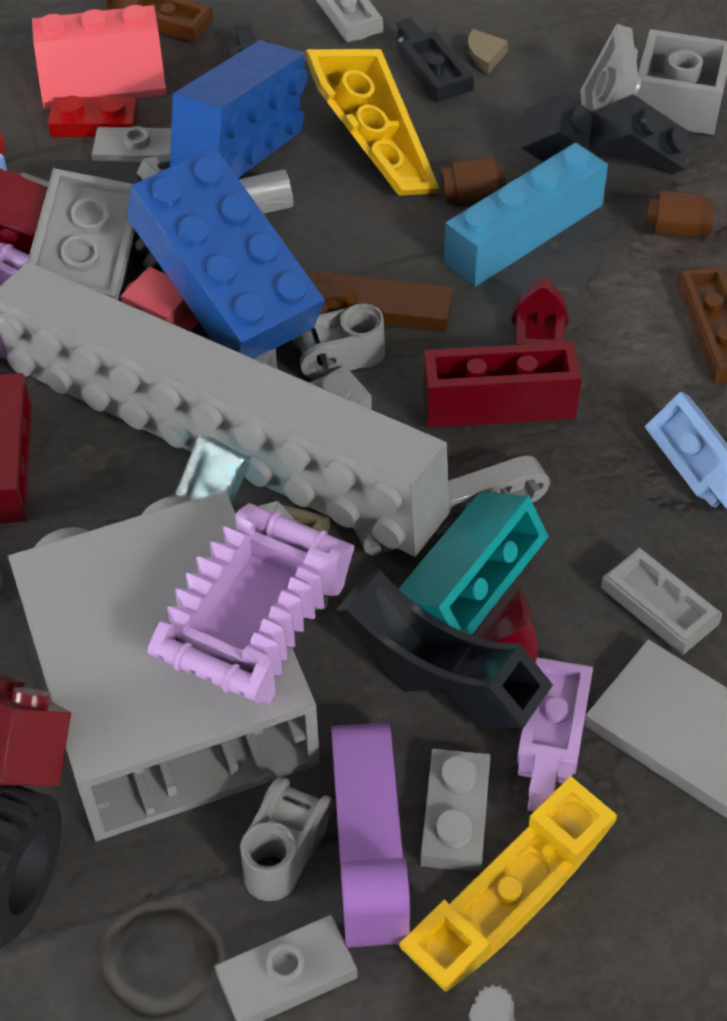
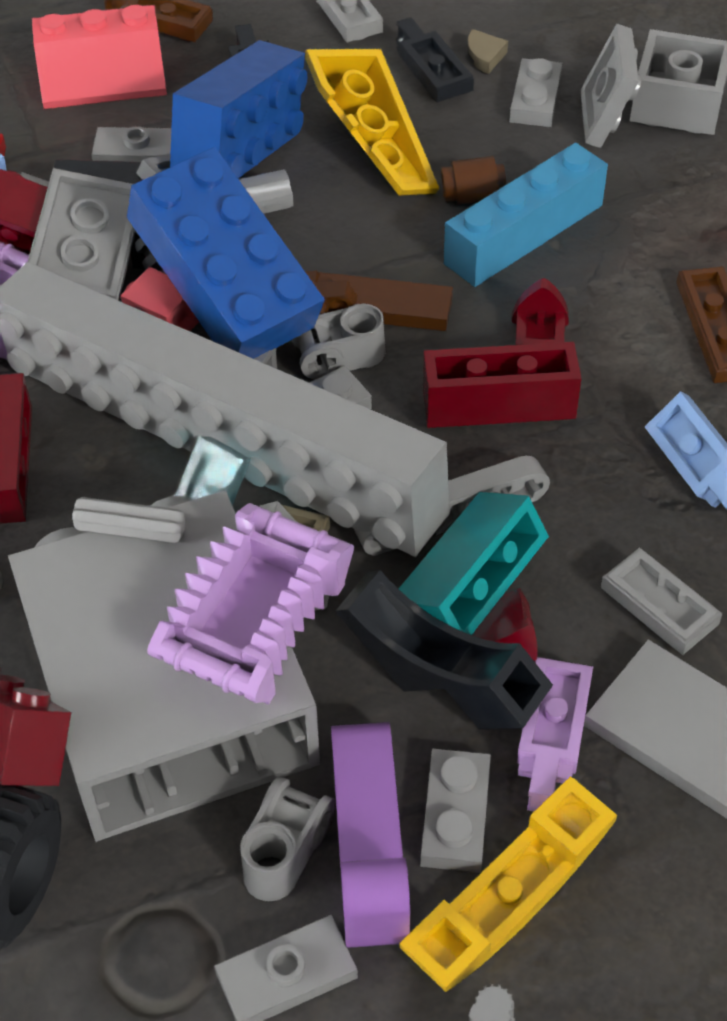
(83, 115): red plate -> none
(128, 520): none -> light grey axle
(536, 92): none -> light grey plate
(618, 130): black arch -> none
(680, 214): reddish brown brick -> none

